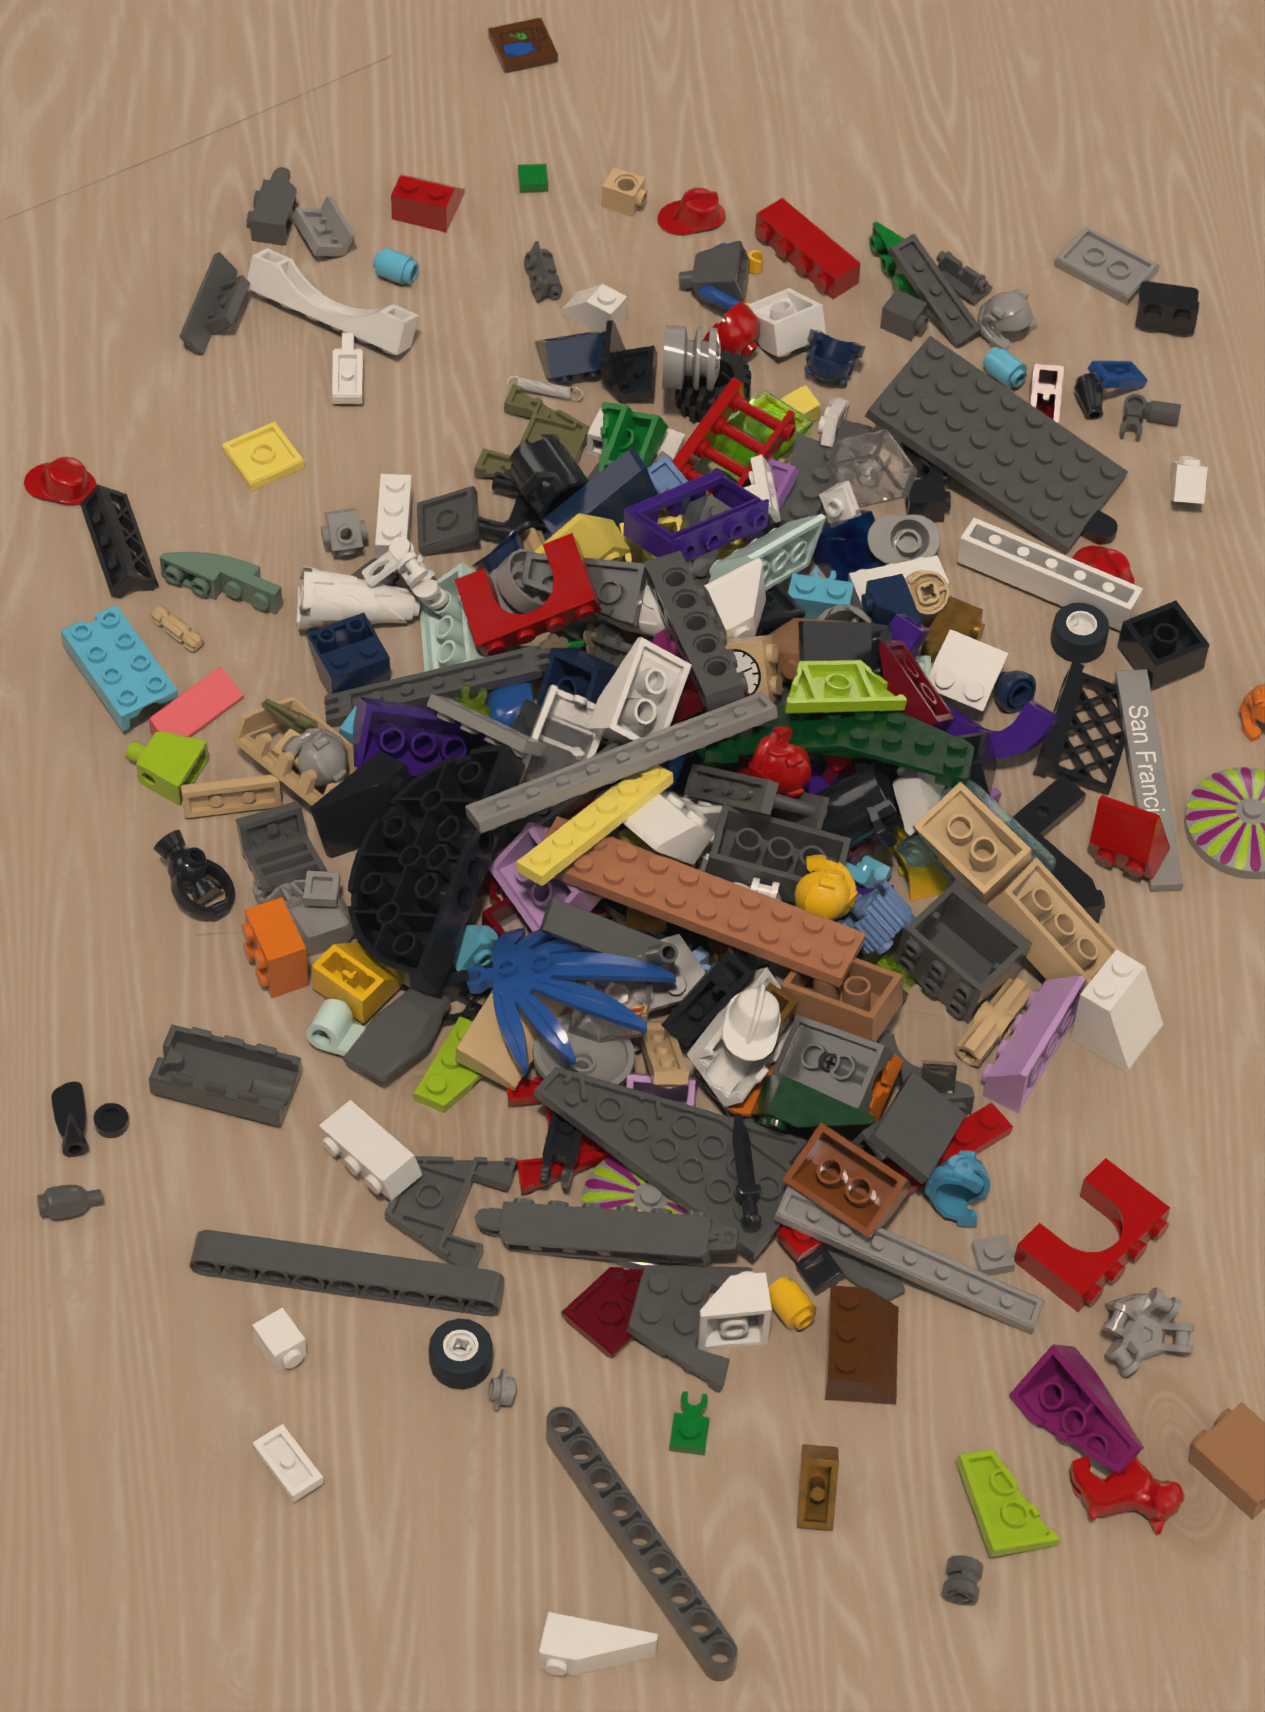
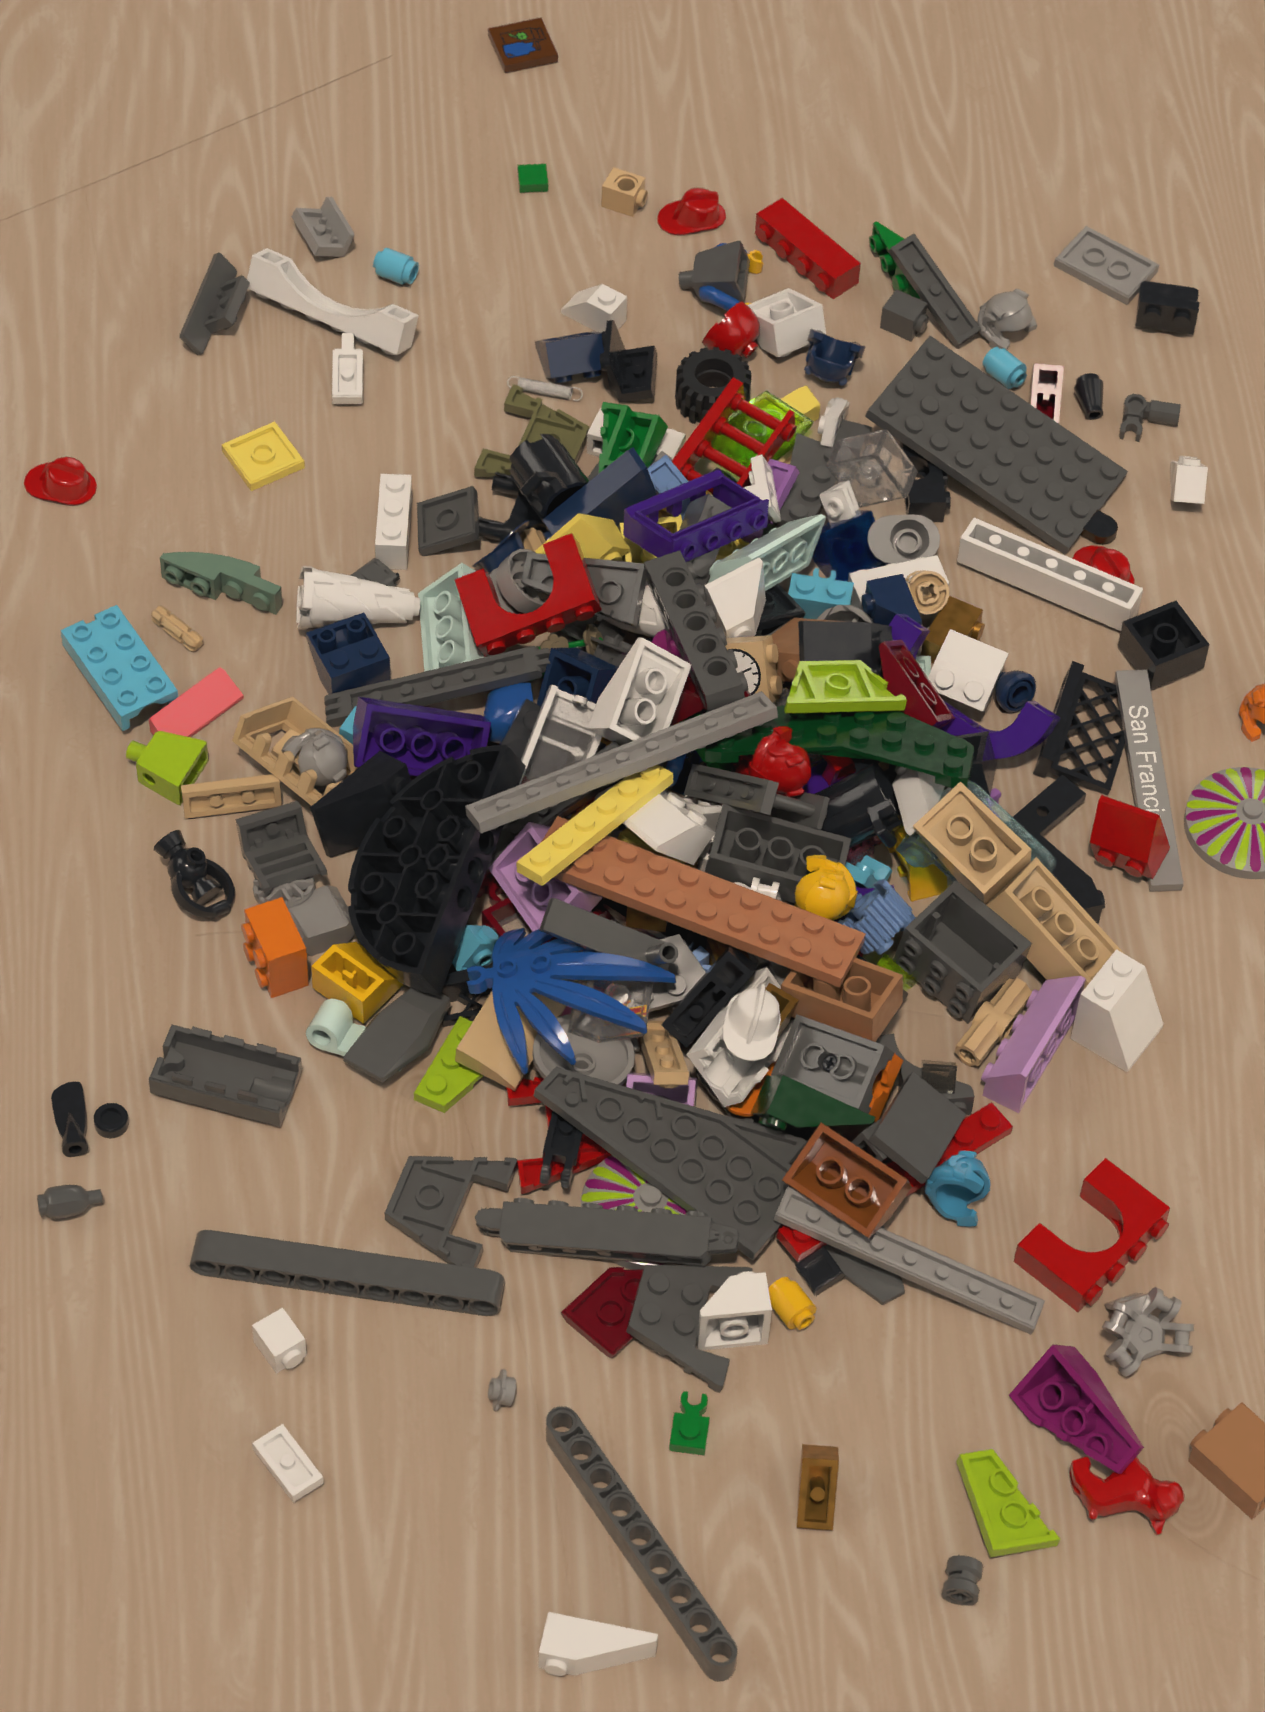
(112, 541): black fence -> none
(273, 209): dark grey hinge -> none
(289, 718): olive piece -> none
(321, 888): light grey plate -> none
(339, 520): light grey brick -> none
(369, 1151): white brick -> none
(413, 570): white piece -> none
(425, 202): red slope -> none
(454, 1365): black wheel -> none
(475, 703): clear neon green tile -> none
(476, 722): light grey plate -> none
(542, 272): dark grey hinge -> none
(690, 358): light grey wheel -> none
(747, 1190): black sword -> none
(861, 1346): reddish brown slope -> none
(963, 280): dark grey hinge -> none
(993, 1255): light grey plate -> none
(1079, 632): black wheel -> none
(1117, 374): blue tile -> none

